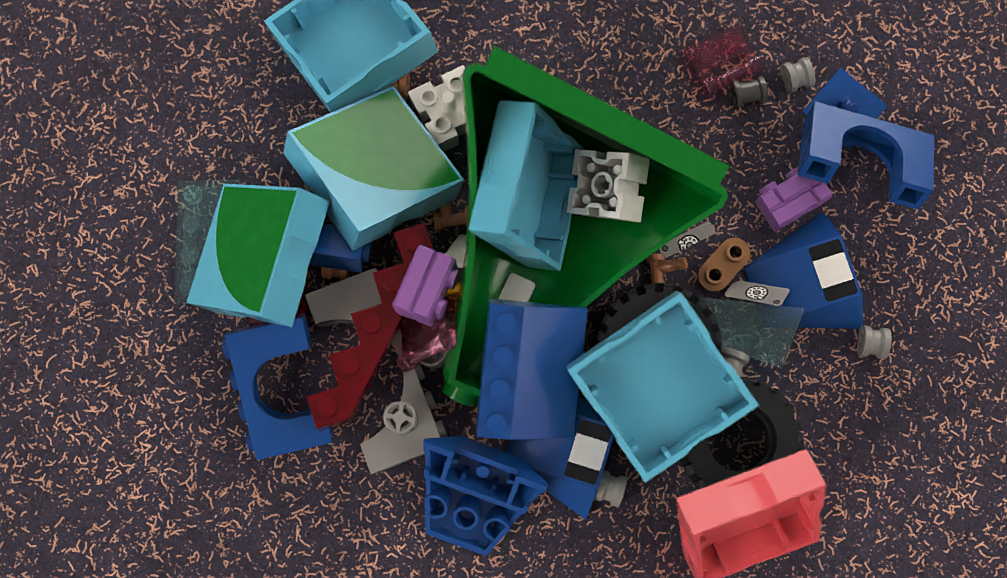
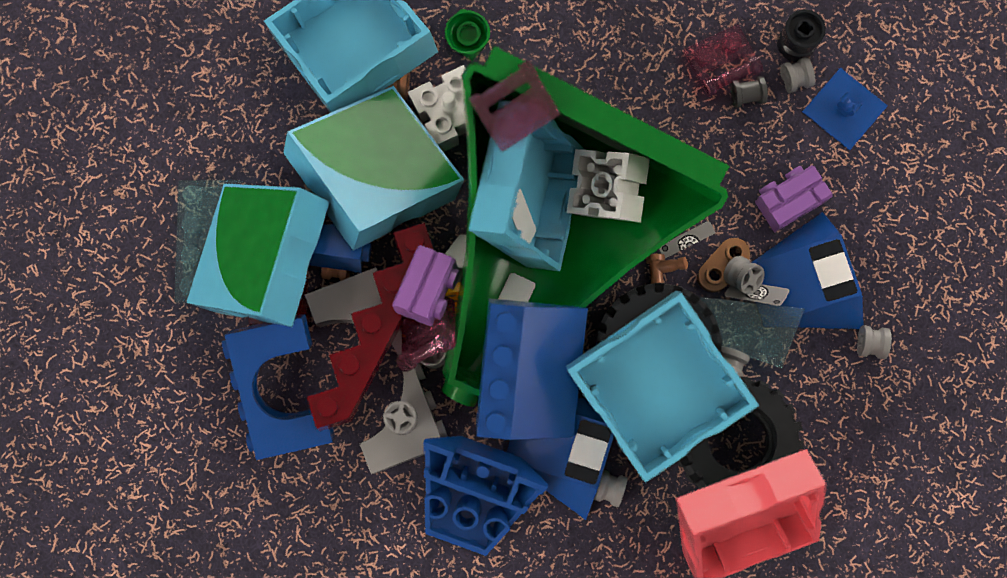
(447, 219): nougat piece -> none
(467, 29): none -> green hat
(519, 116): none -> clear pink plate
(523, 218): none -> white sticker
(744, 274): none -> light grey wheel
(801, 35): none -> black wheel
(902, 149): blue arch -> none

